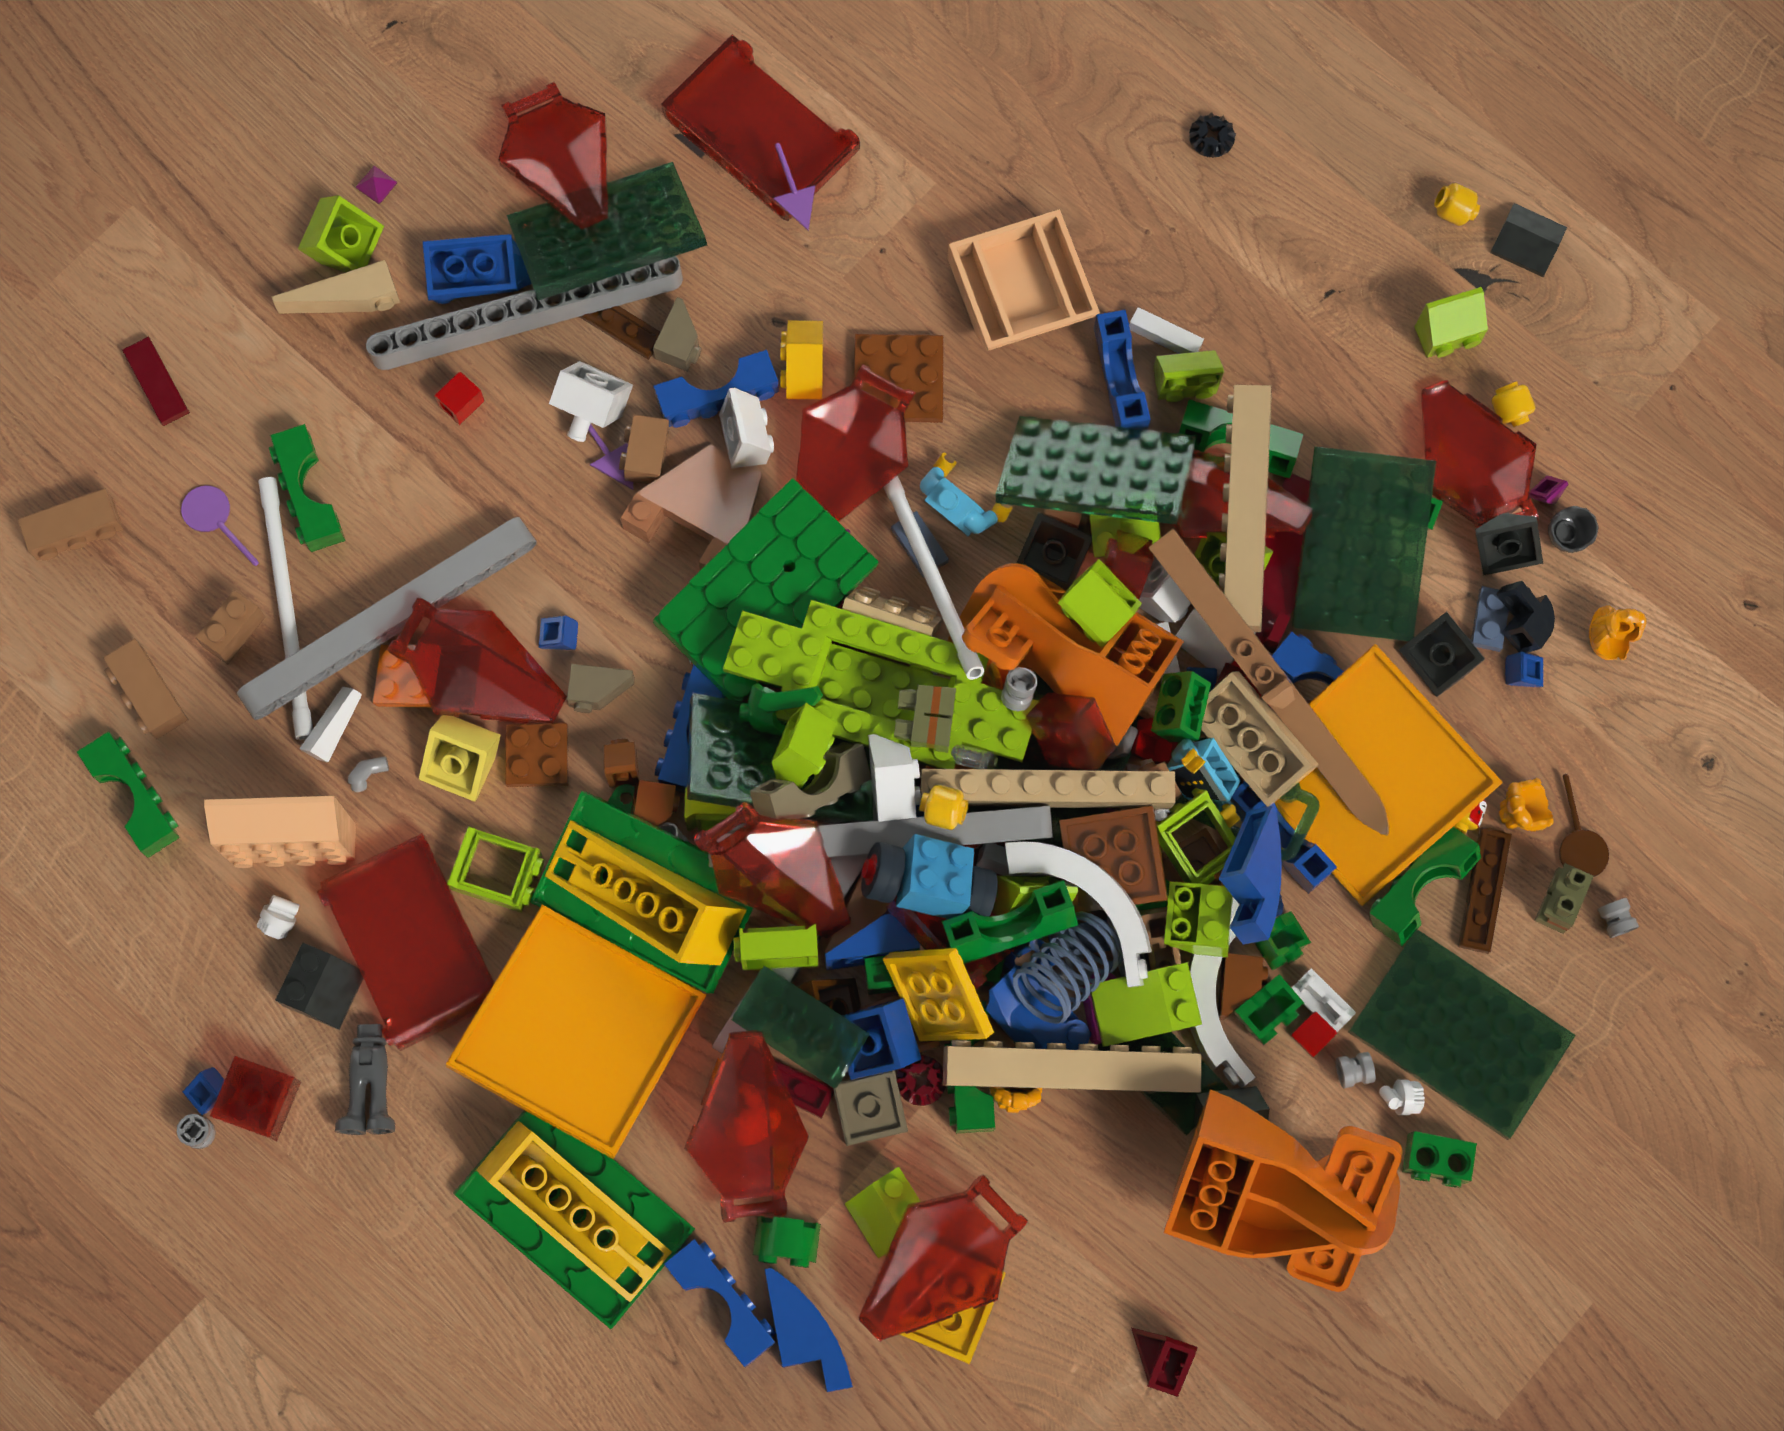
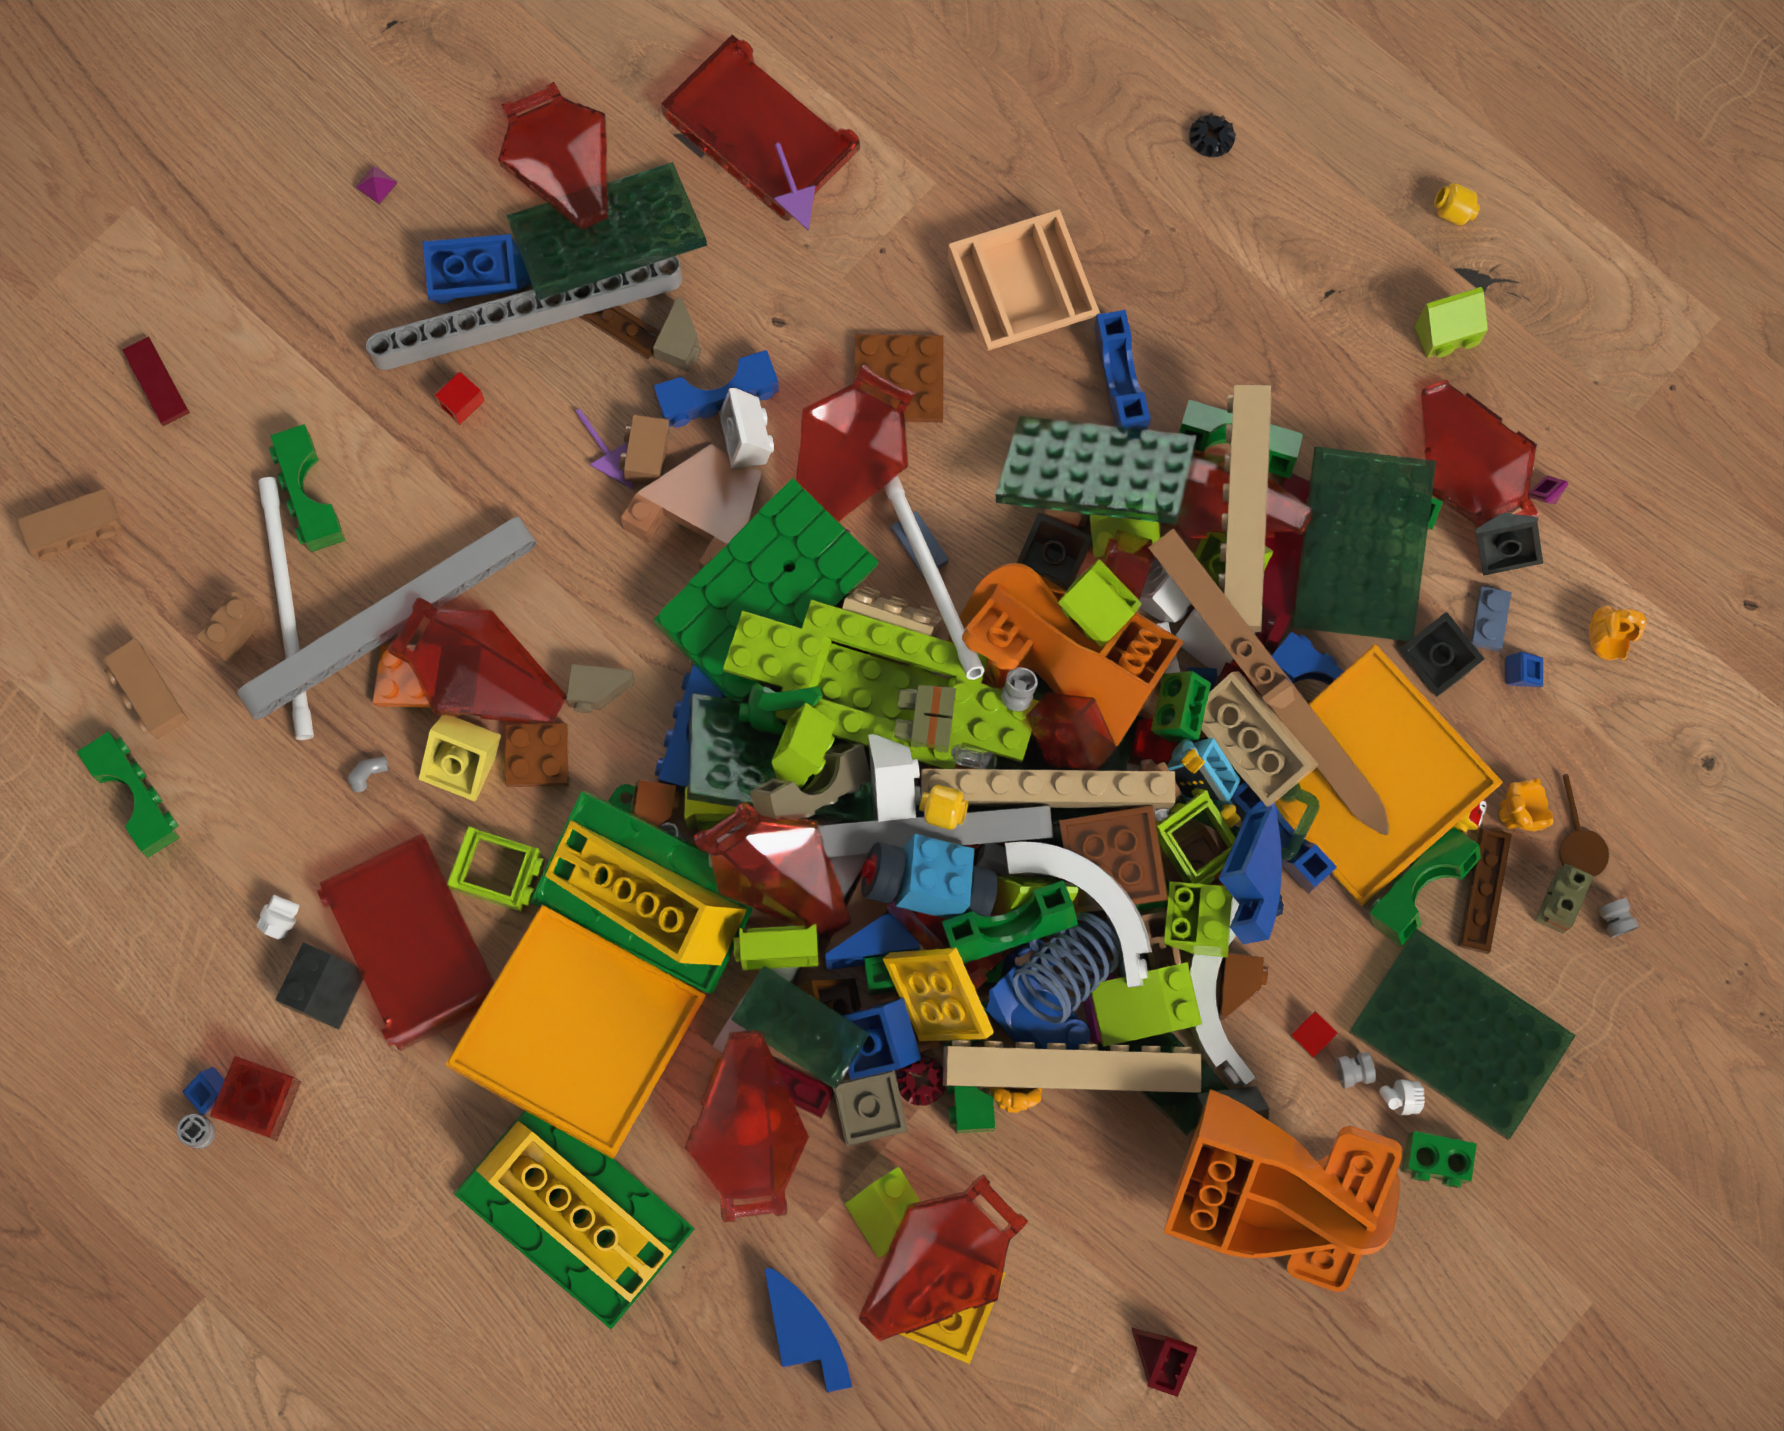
(207, 510): medium lavender piece -> none
(281, 830): light nougat slope -> none
(331, 725): white piece -> none
(340, 235): lime slope -> none
(354, 291): tan slope -> none
(366, 1066): dark grey piece -> none
(558, 633): blue slope -> none
(590, 397): white brick -> none
(621, 763): dark orange slope -> none
(694, 1270): blue arch -> none
(786, 1239): green cylinder -> none
(804, 359): yellow brick -> none
(955, 504): medium azure torso -> none
(1125, 745): light grey arm -> none
(1164, 332): white piece -> none
(1187, 375): lime slope -> none
(1269, 1008): green cylinder -> none
(1284, 942): green cylinder -> none
(1323, 999): white hinge -> none
(1513, 403): yellow head -> none
(1528, 240): pearl dark grey slope -> none
(1532, 617): black brick -> none
(1573, 529): dark grey hair -> none

